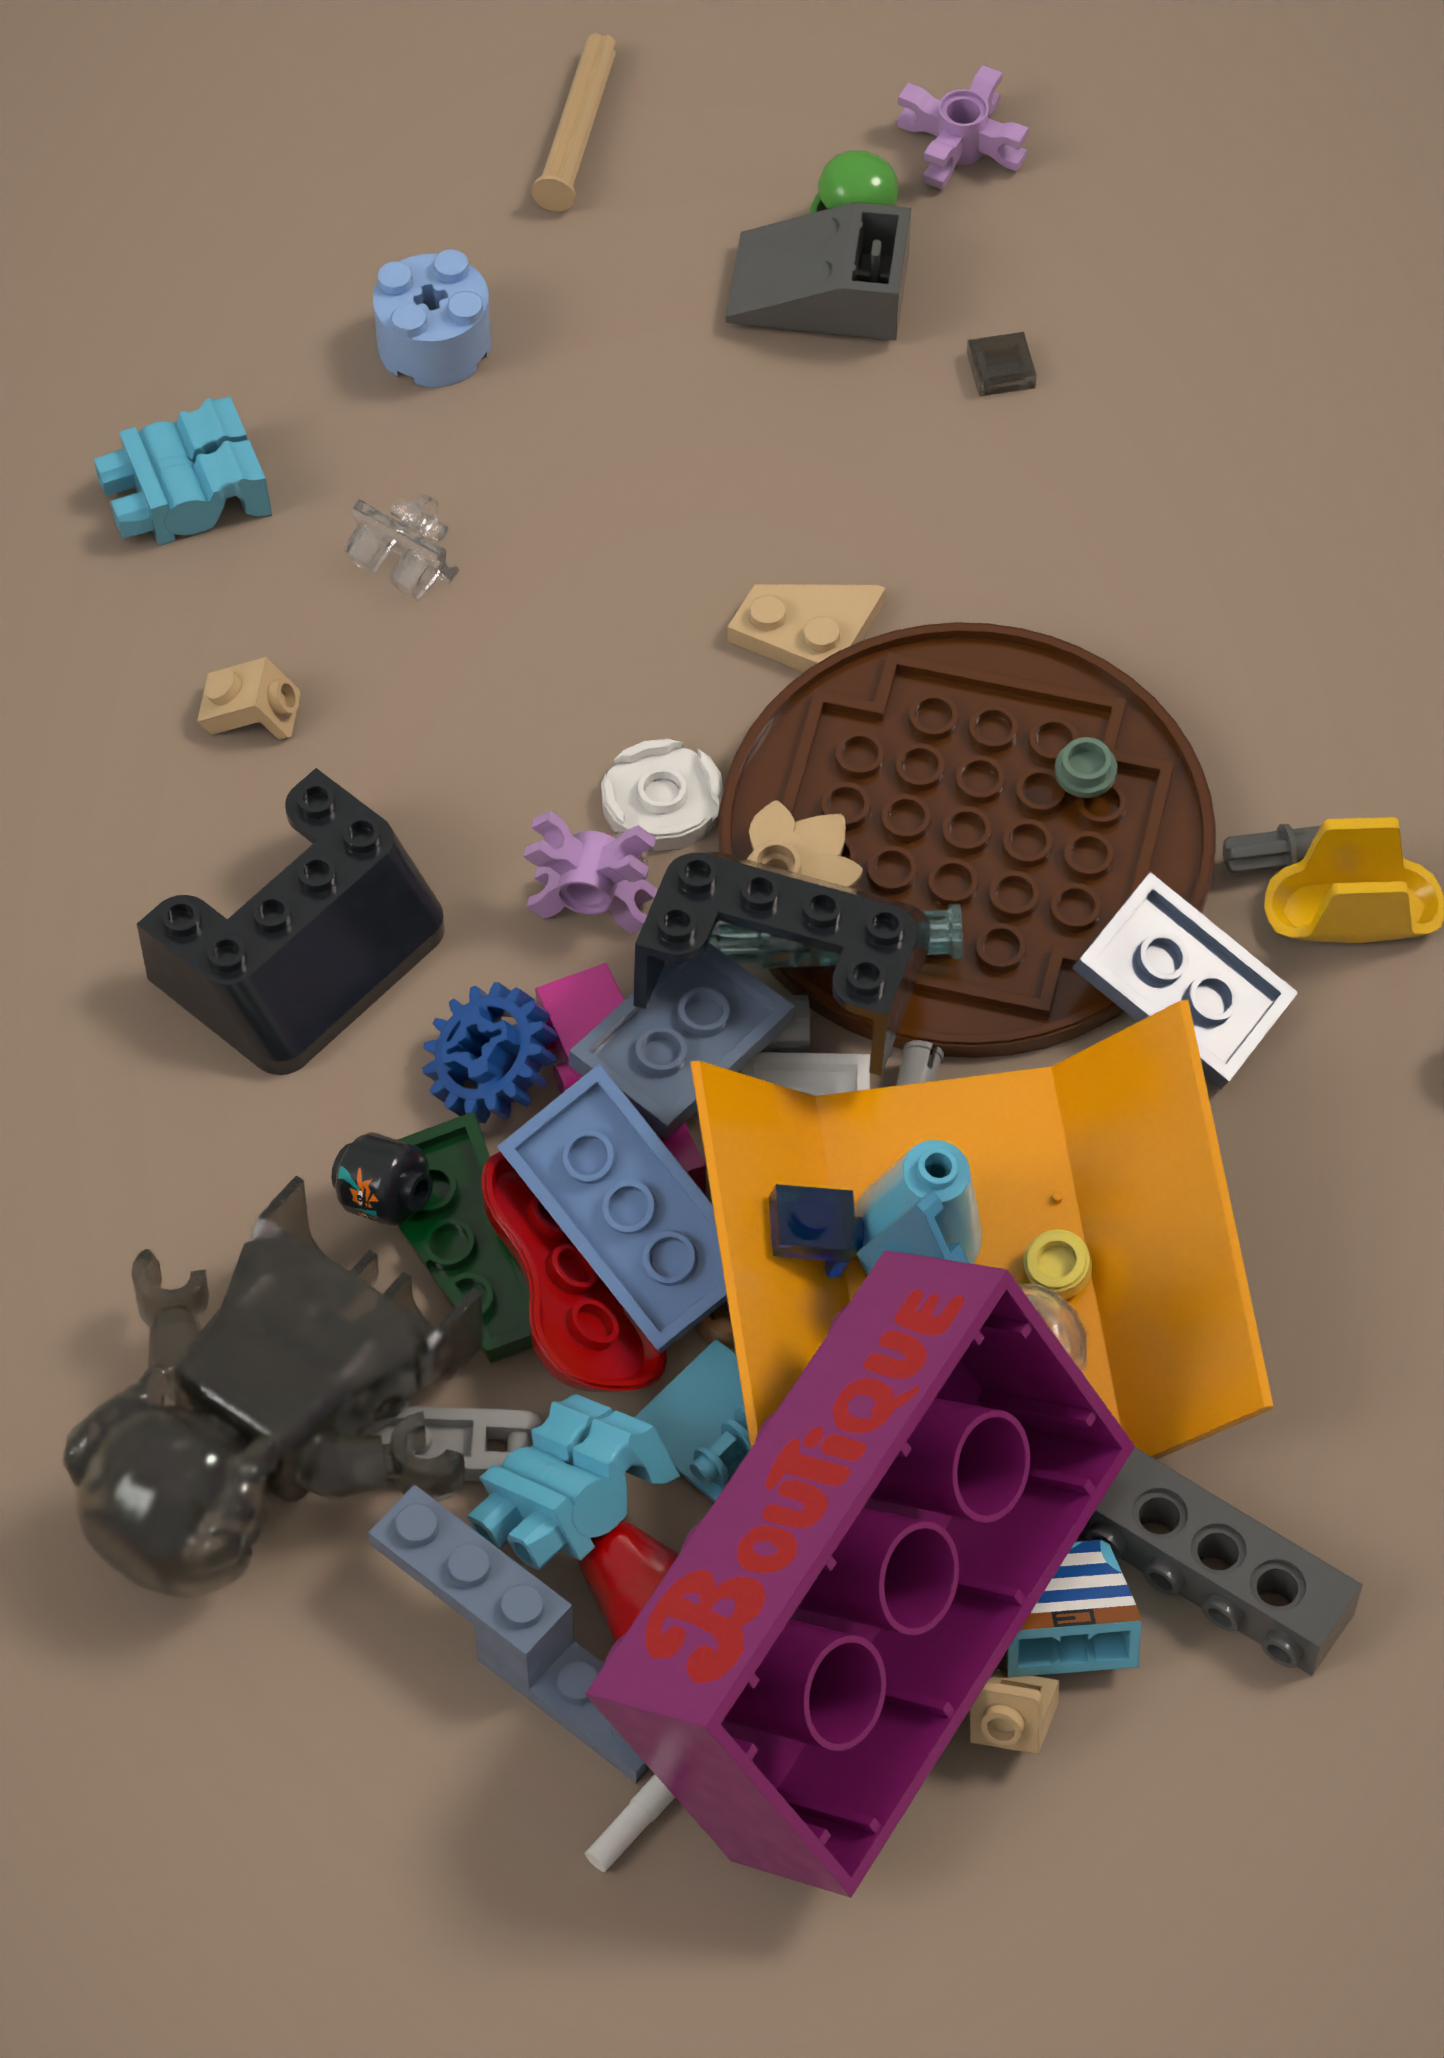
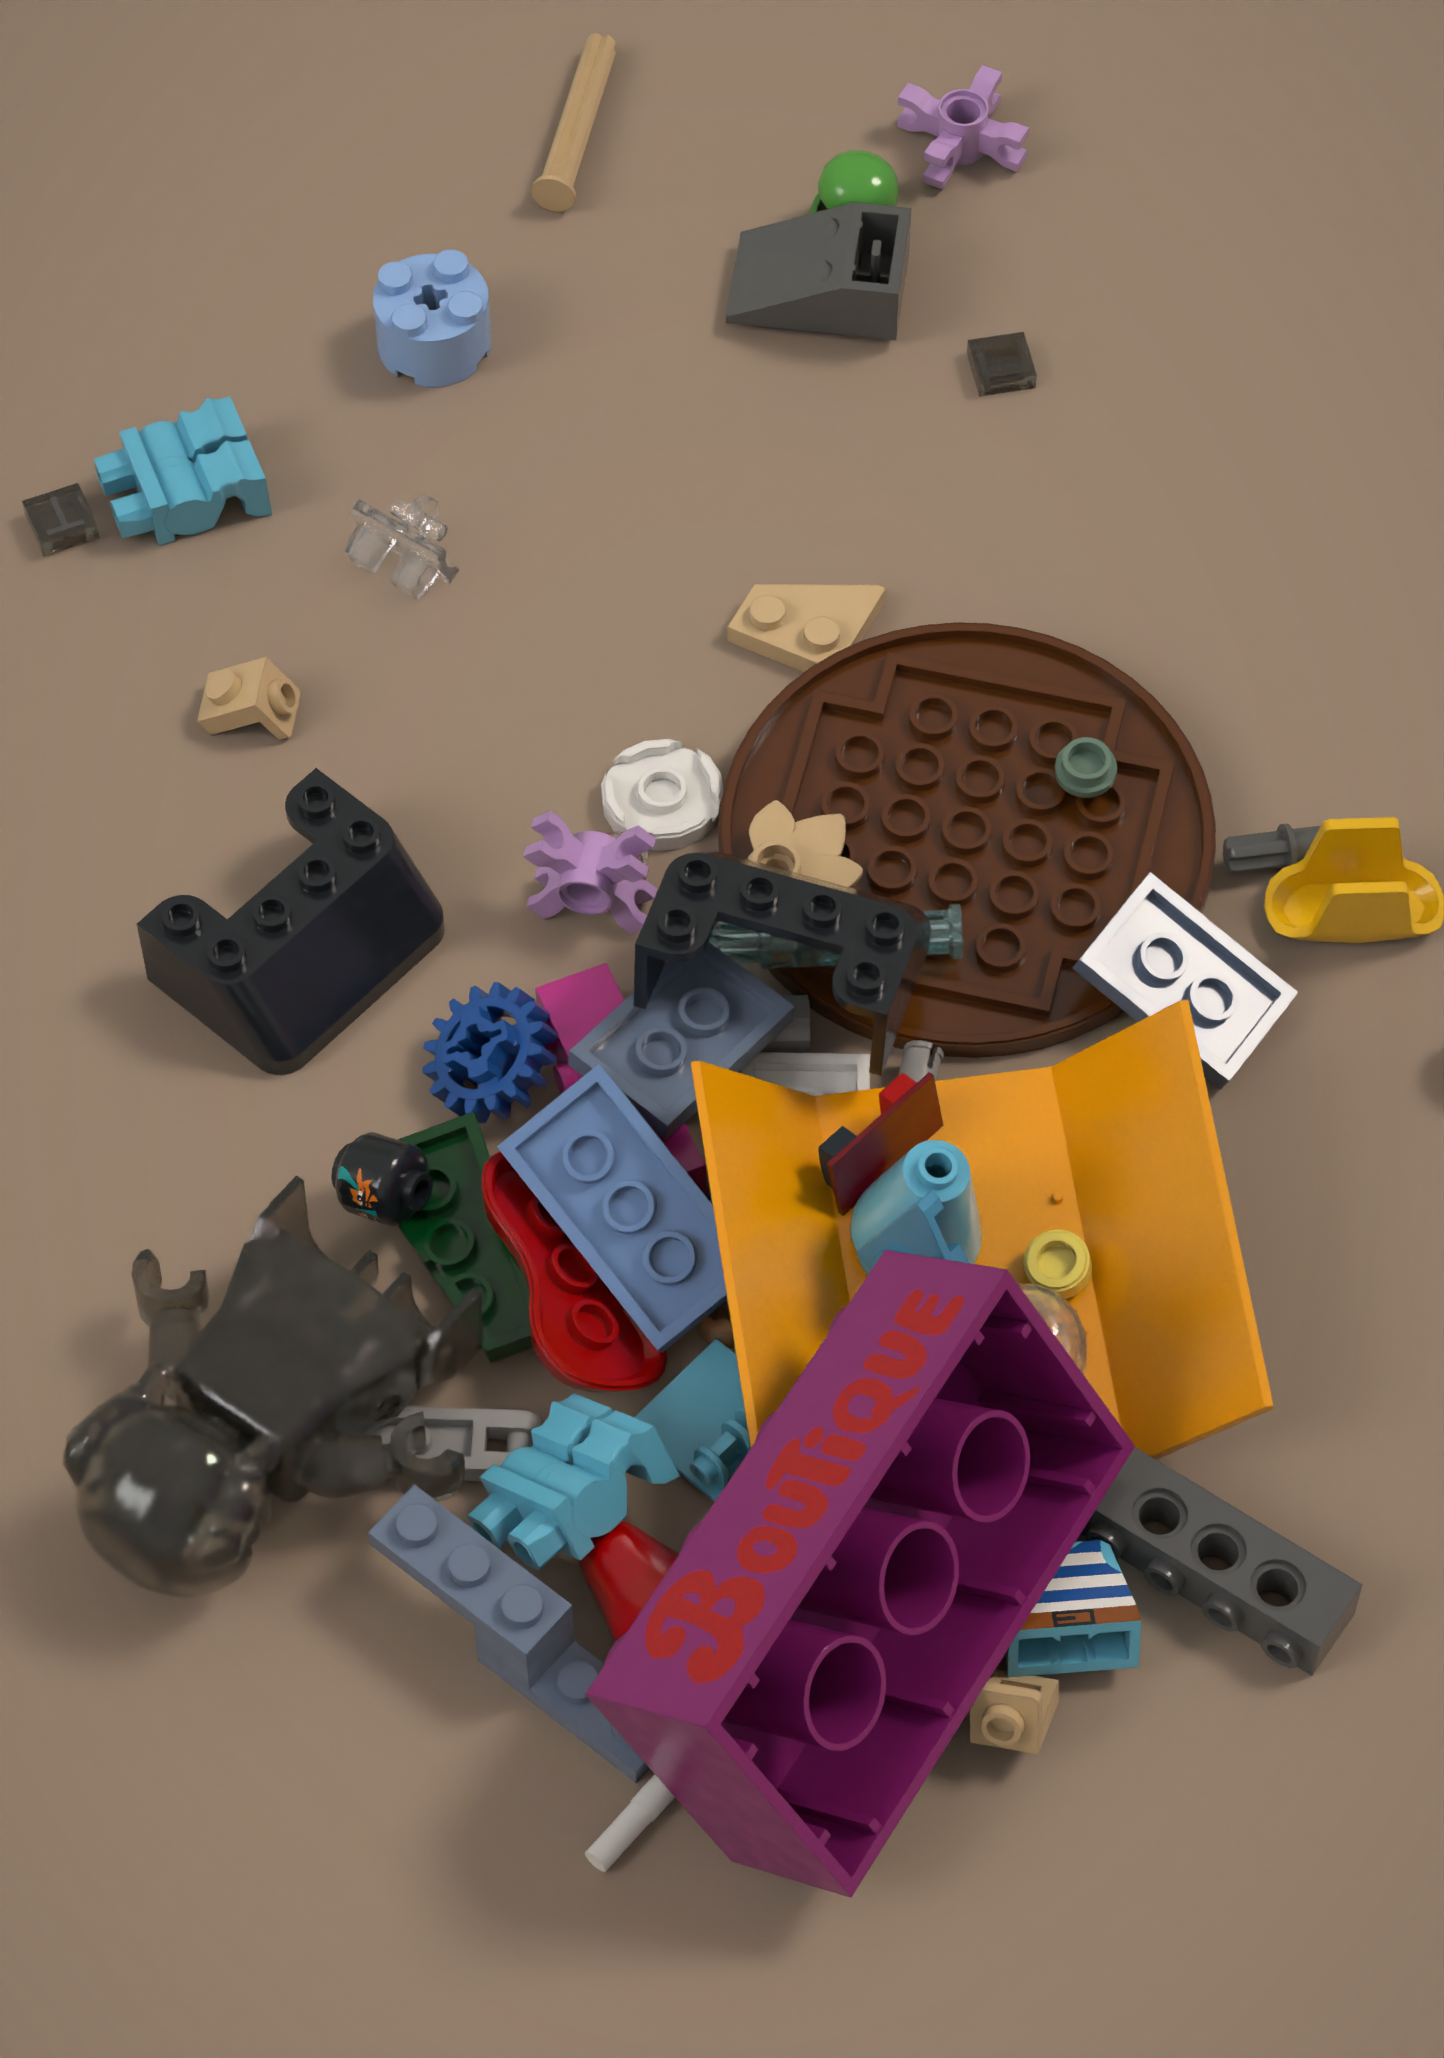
(60, 519): none -> clear smoke tile
(815, 1225): clear blue bracket -> none
(907, 1118): none -> dark red piece

